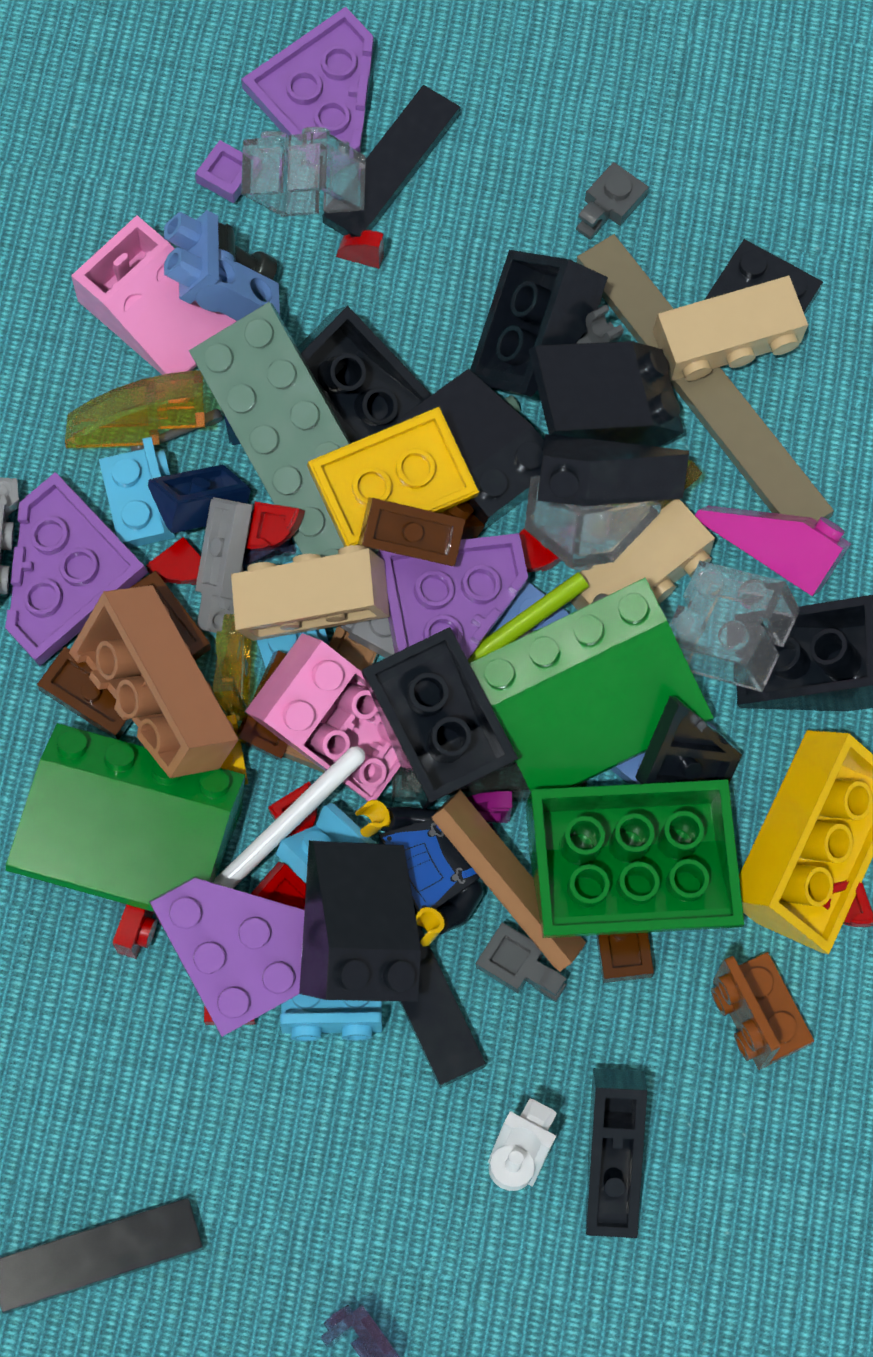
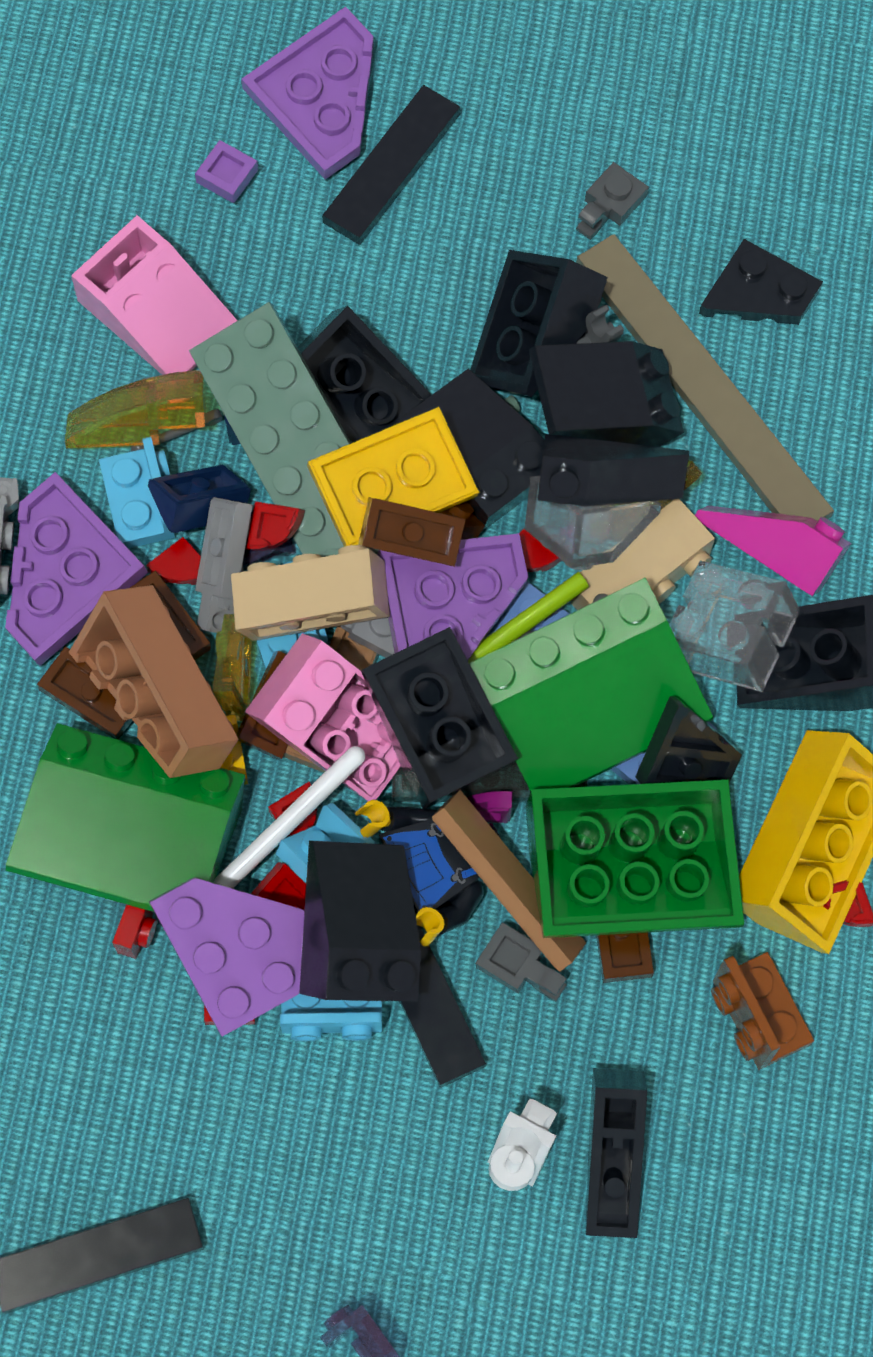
(216, 269): medium blue hips -> none
(291, 171): clear piece -> none
(365, 250): red tile -> none
(731, 329): tan brick -> none

